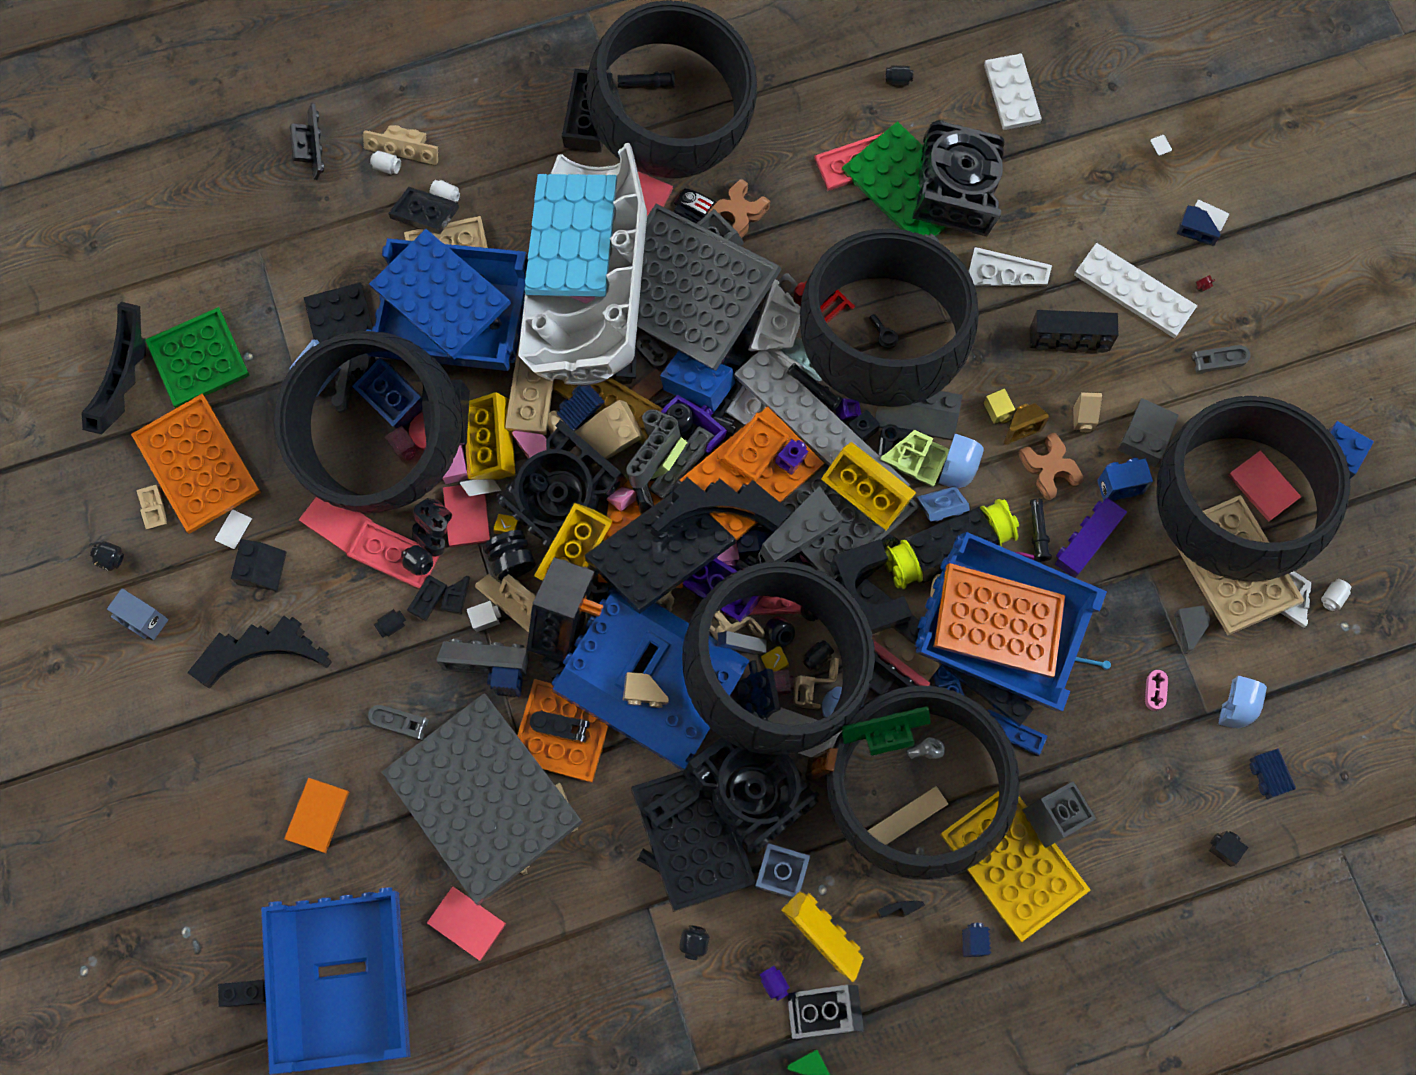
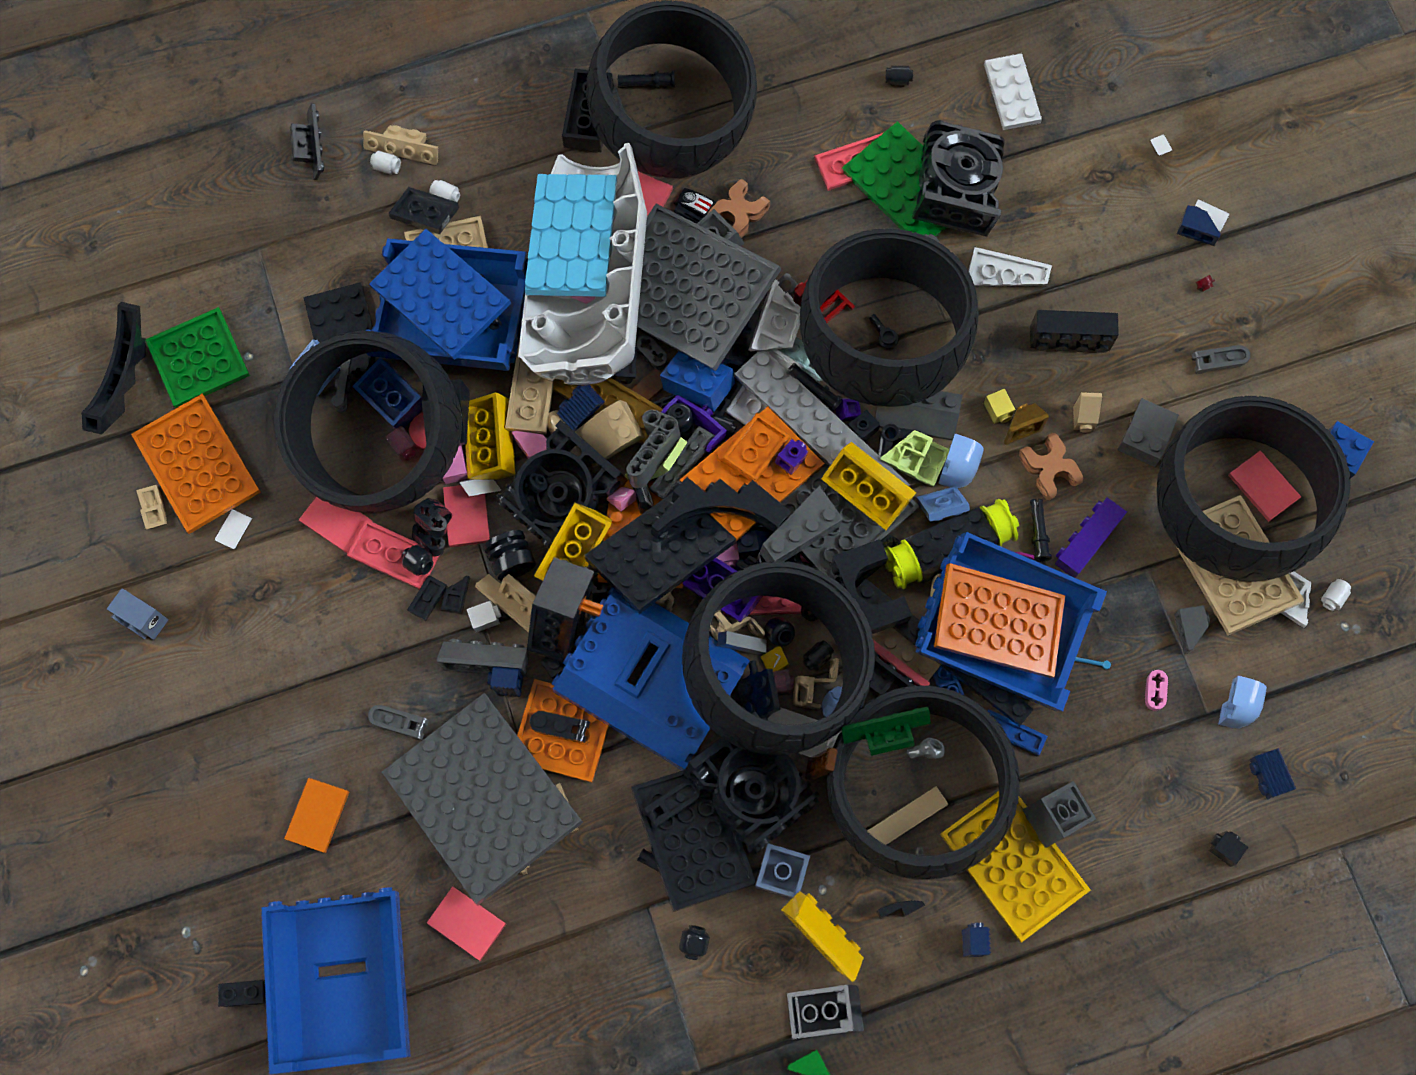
(107, 556): black head -> none
(228, 652): black arch -> none
(258, 565): black slope -> none
(390, 623): black brick -> none
(504, 524): yellow slope -> none
(643, 689): tan slope -> none
(774, 983): dark purple brick -> none
(1125, 479): blue brick -> none
(1135, 290): white plate -> none

